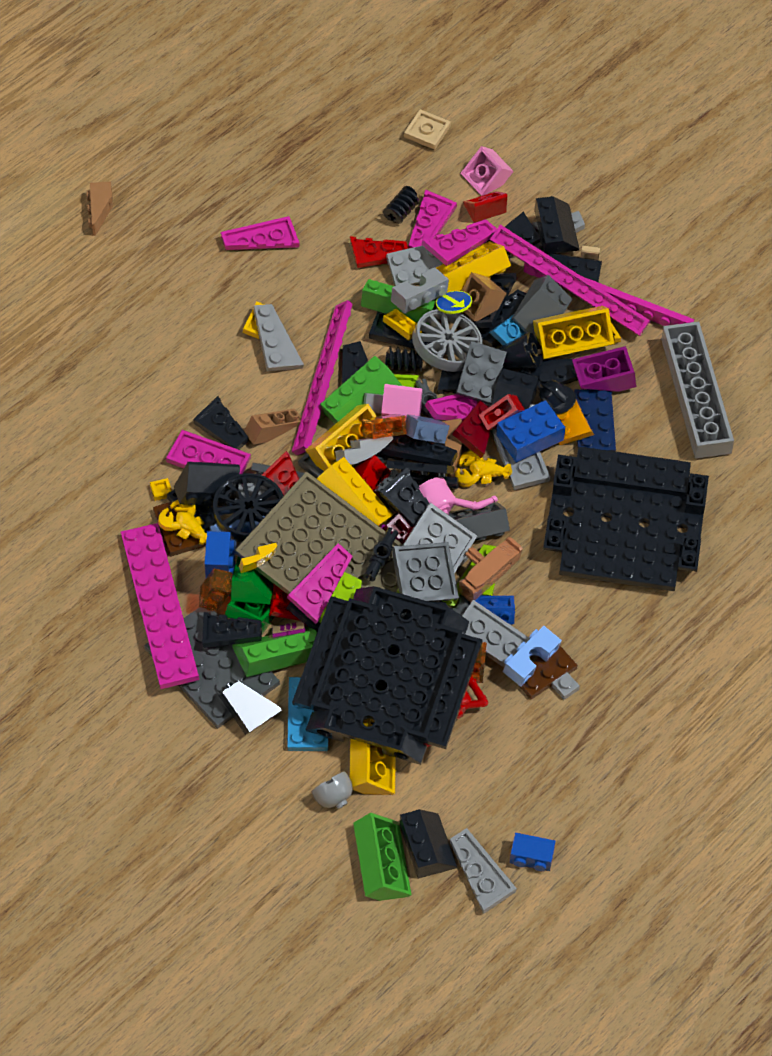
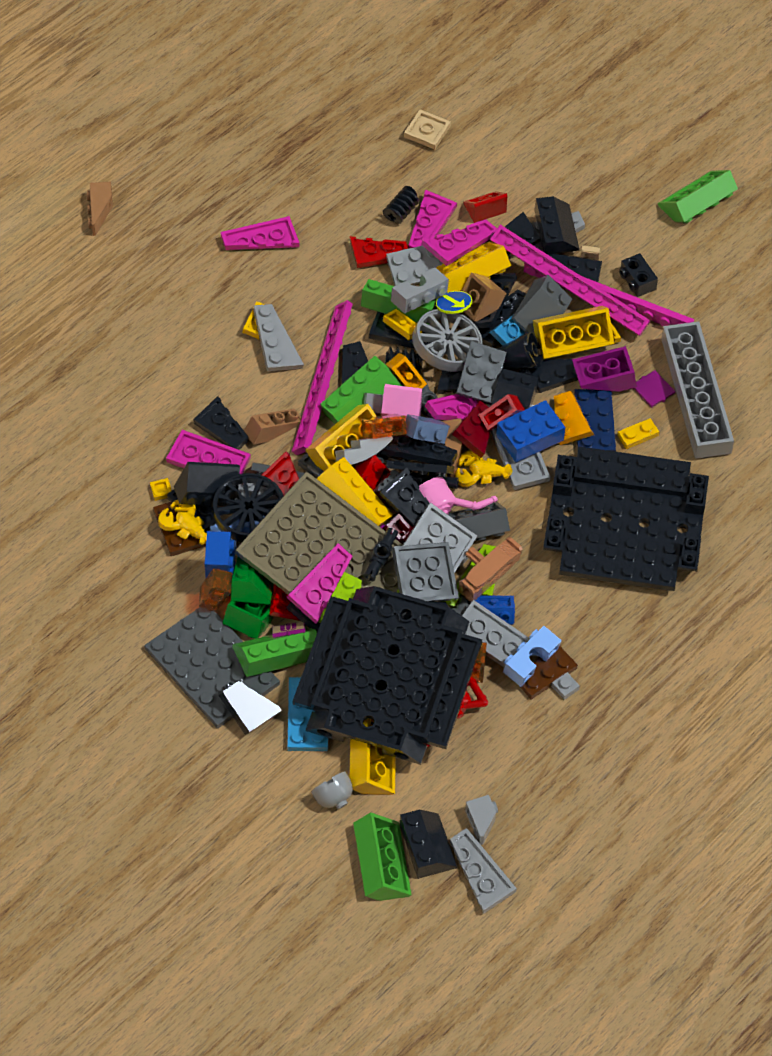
(159, 606): dark pink plate -> none
(228, 631): black wing -> none
(261, 556): yellow slope -> none
(405, 372): none -> light orange slope
(481, 816): none -> light grey slope
(486, 171): bright pink slope -> none
(532, 852): blue brick -> none
(557, 396): black piece -> none
(638, 275): none -> black brick
(638, 433): none -> yellow plate
(653, 389): none -> magenta piece
(699, 195): none -> bright green slope

